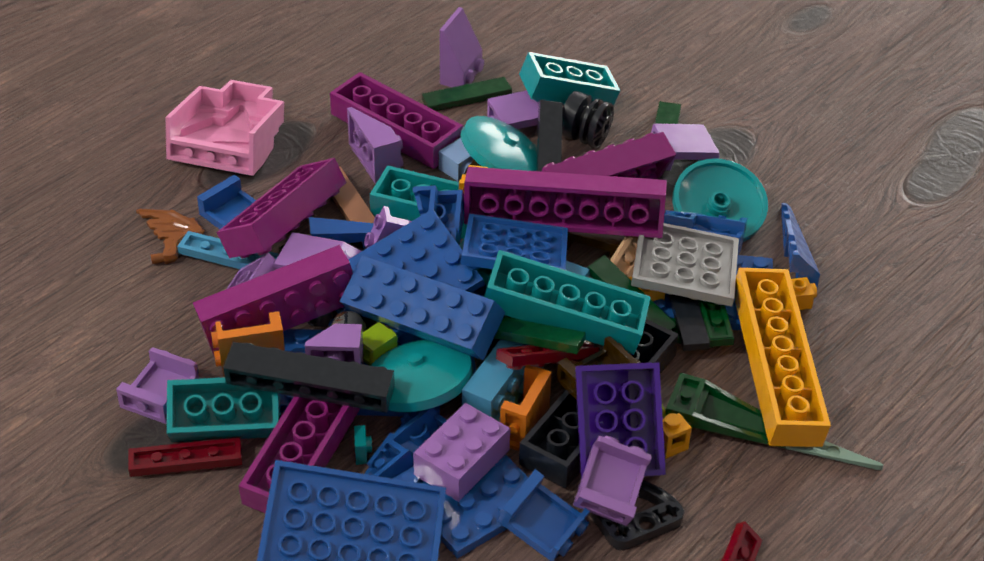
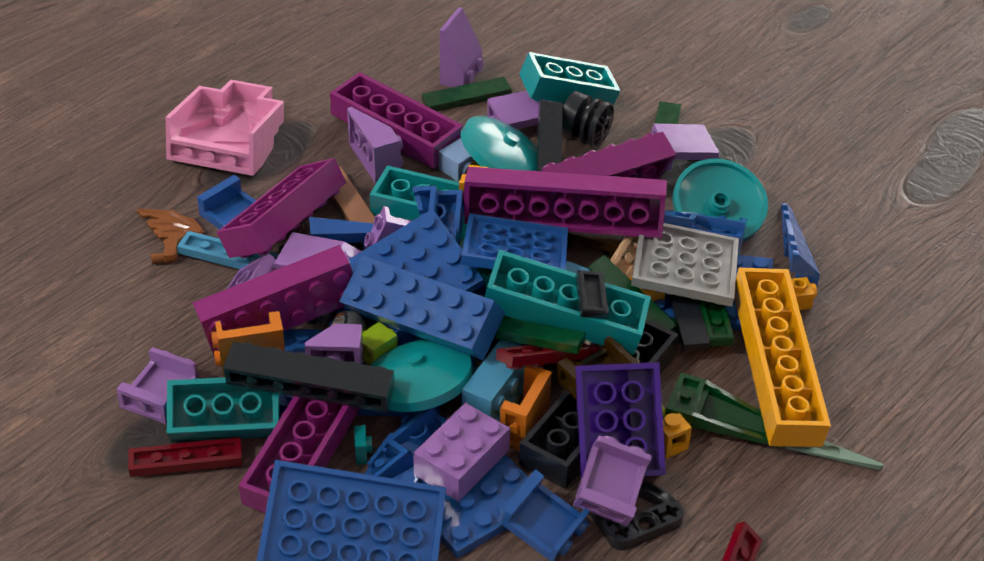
(591, 294): none -> black tile

